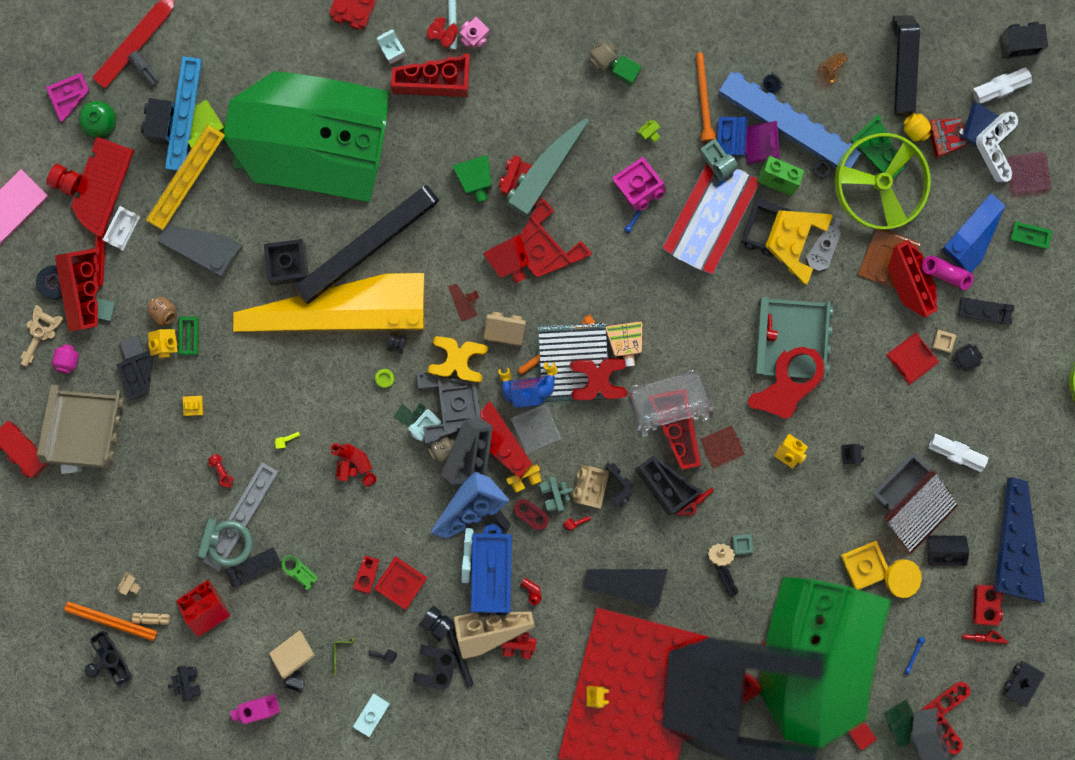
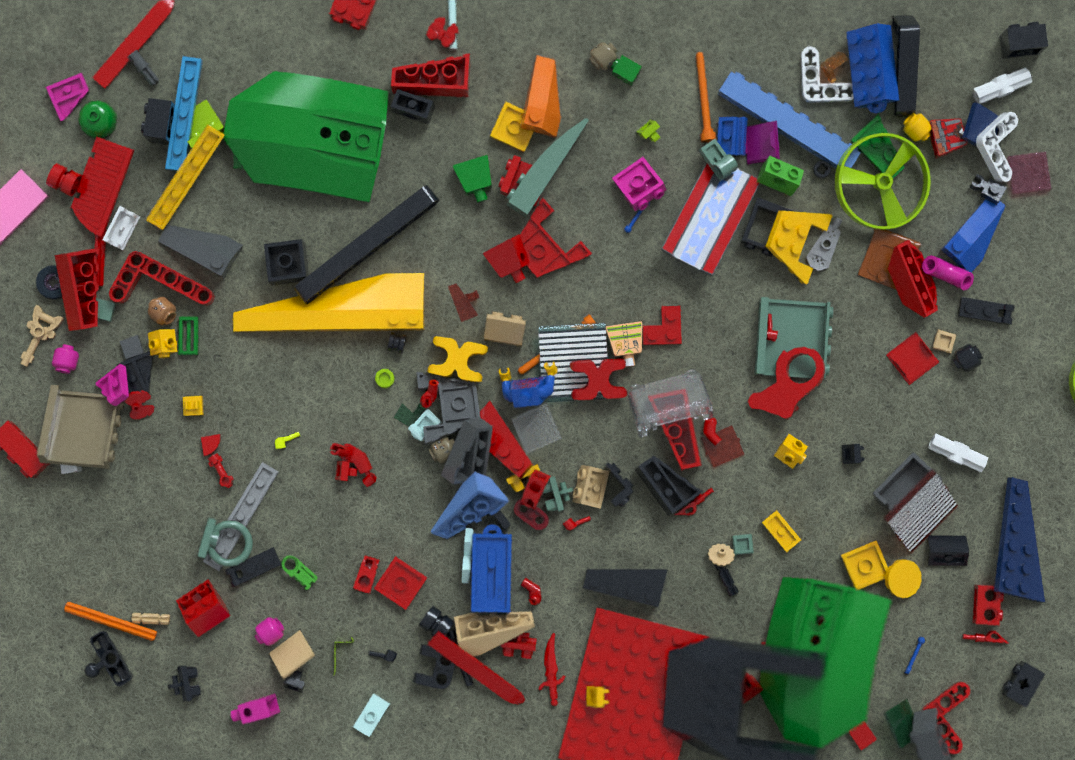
(115, 385): none -> dark pink wing
(127, 583): tan tile -> none
(135, 401): none -> red piece
(160, 276): none -> red beam
(210, 443): none -> red tile
(269, 631): none -> dark pink head
(391, 46): light aqua bracket -> none
(413, 106): none -> black brick
(430, 395): none -> red arm
(474, 27): bright pink brick -> none
(476, 669): none -> red piece
(507, 128): none -> yellow tile
(534, 489): none -> red leg
(542, 101): none -> orange wedge
(551, 670): none -> red piece
(669, 332): none -> red plate
(709, 431): none -> red arm
(772, 83): black plate -> none
(781, 531): none -> yellow plate
(814, 84): none -> white beam
(873, 67): none -> blue piece
(990, 190): none -> plate
(1031, 235): green plate -> none

